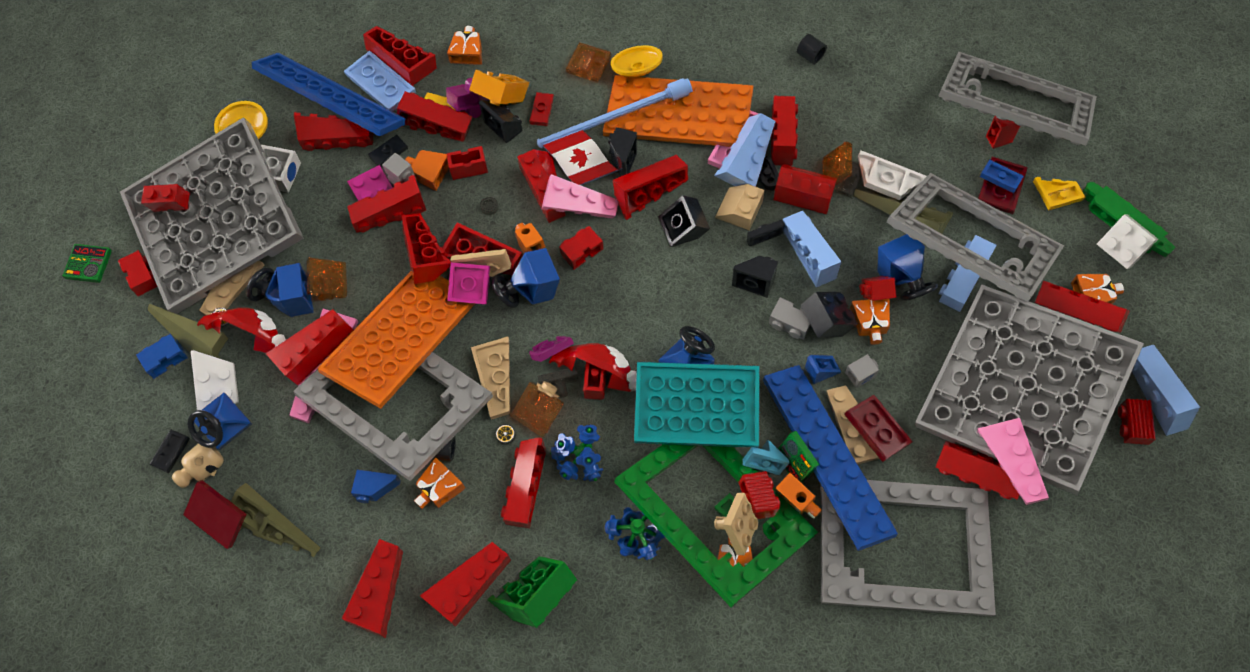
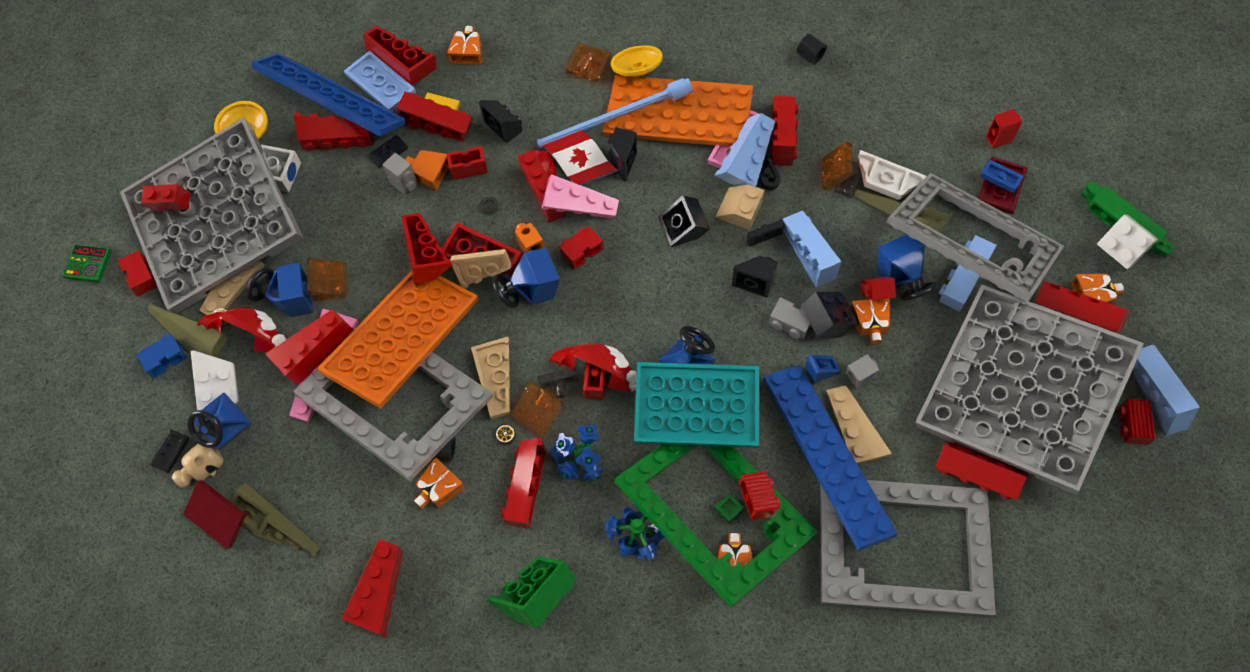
(369, 183): dark pink plate -> none
(372, 485): blue slope -> none
(387, 206): red wedge -> none
(463, 99): magenta piece -> none
(466, 584): red wedge -> none
(468, 283): dark pink plate -> none
(499, 89): light orange wedge -> none
(541, 109): red plate -> none
(548, 388): tan plate -> none
(549, 348): magenta tile -> none
(648, 184): red wedge -> none
(739, 523): tan plate -> none
(766, 459): medium azure slope -> none
(791, 489): orange torso -> none
(800, 458): tile -> none
(804, 189): red slope -> none
(878, 428): dark red tile -> none
(955, 90): light grey plate -> none
(1013, 451): bright pink wing -> none
(1058, 192): yellow wing -> none

